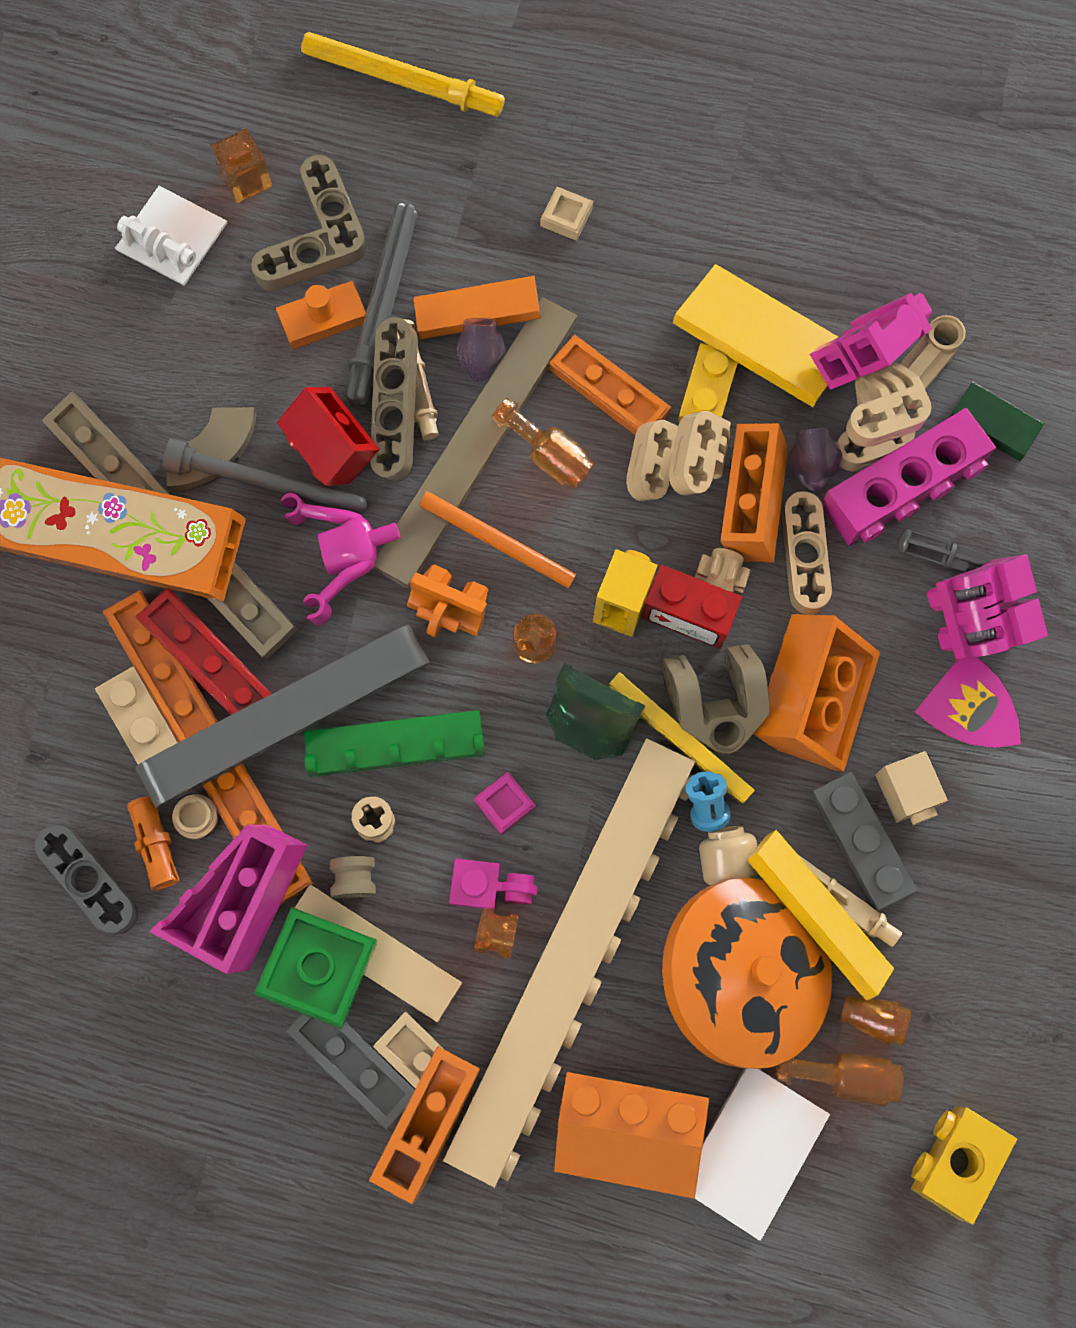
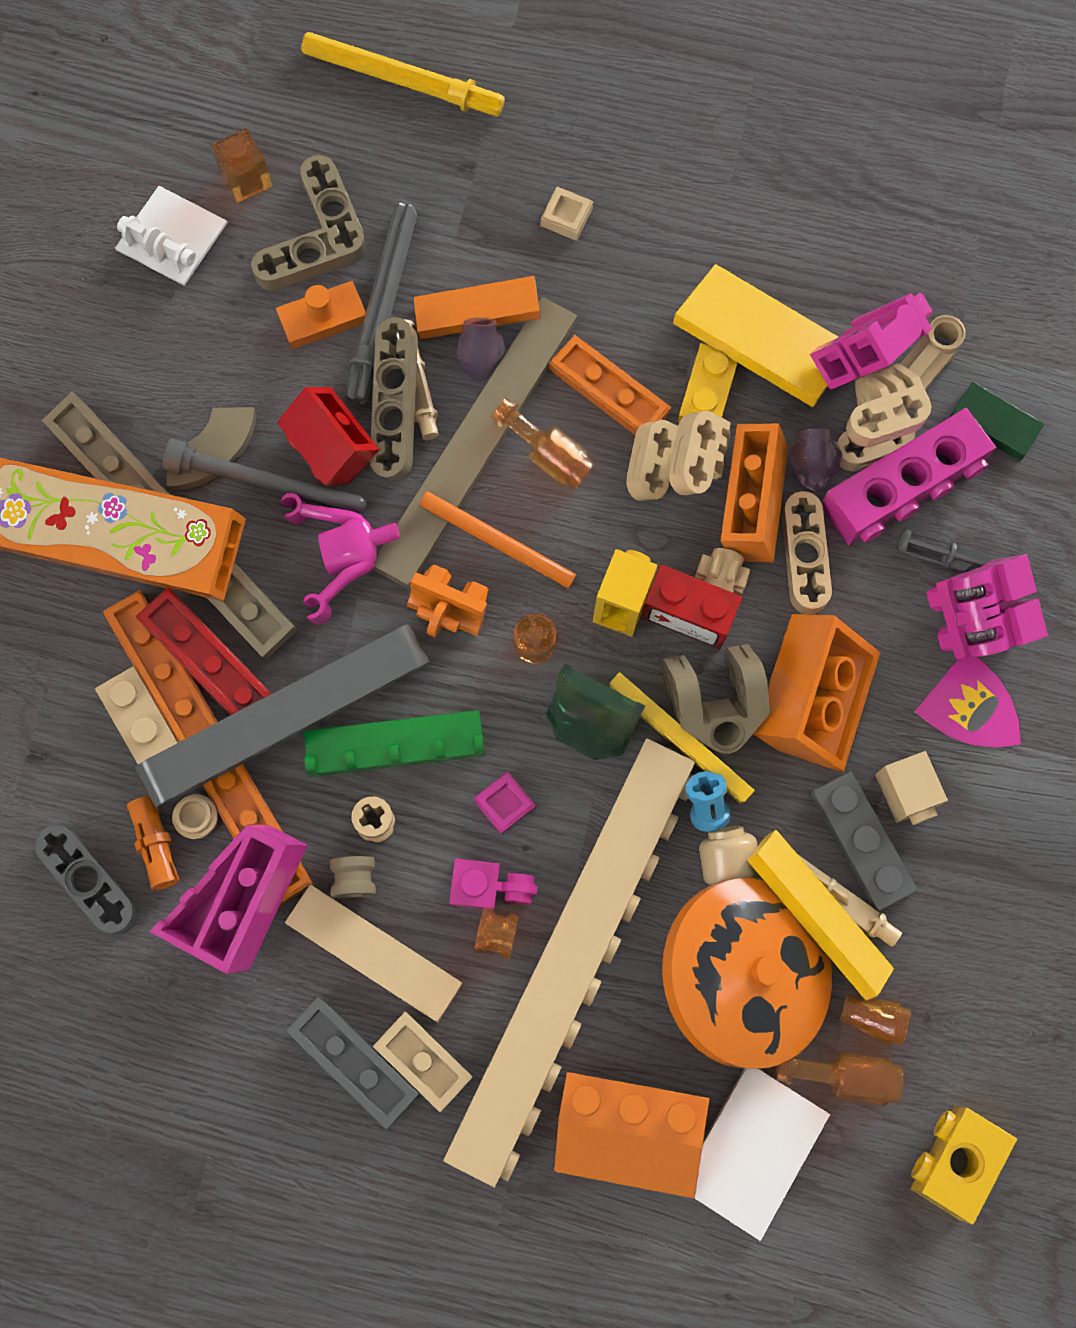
(316, 968): green tile -> none
(425, 1126): orange slope -> none

